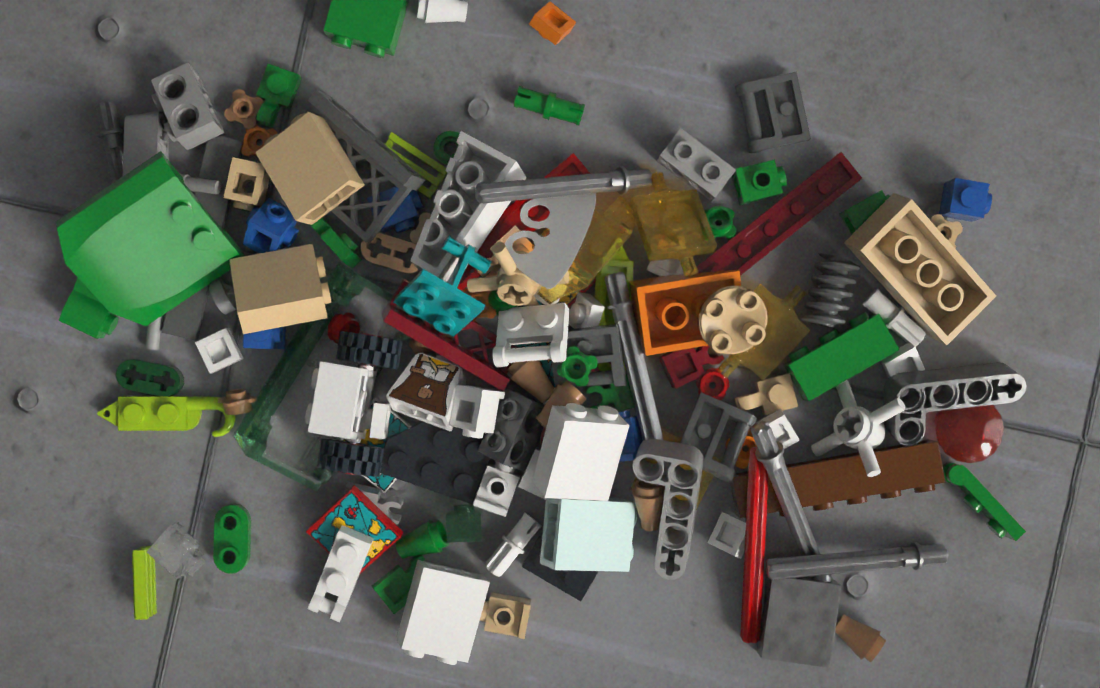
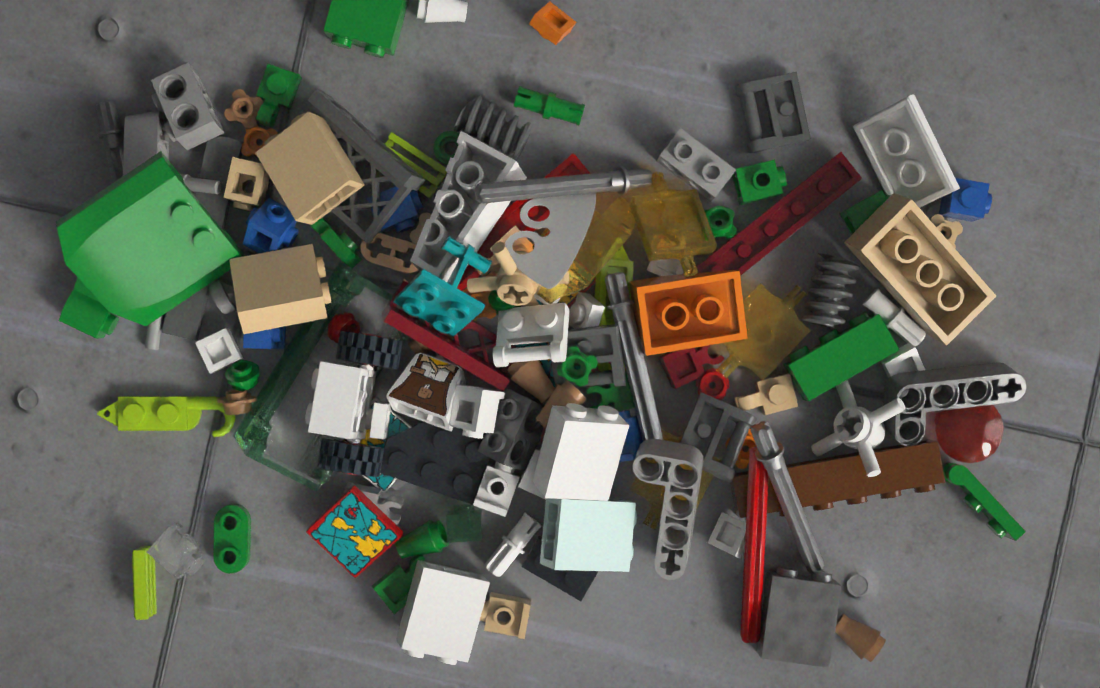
(149, 385): dark green beam -> none
(243, 375): none -> green plate
(341, 572): white plate -> none
(493, 127): none -> dark grey piece
(649, 504): medium nougat cone -> none
(733, 320): tan dish -> none
(781, 428): white plate -> none
(857, 561): flat silver axle -> none
(906, 153): none -> white tile

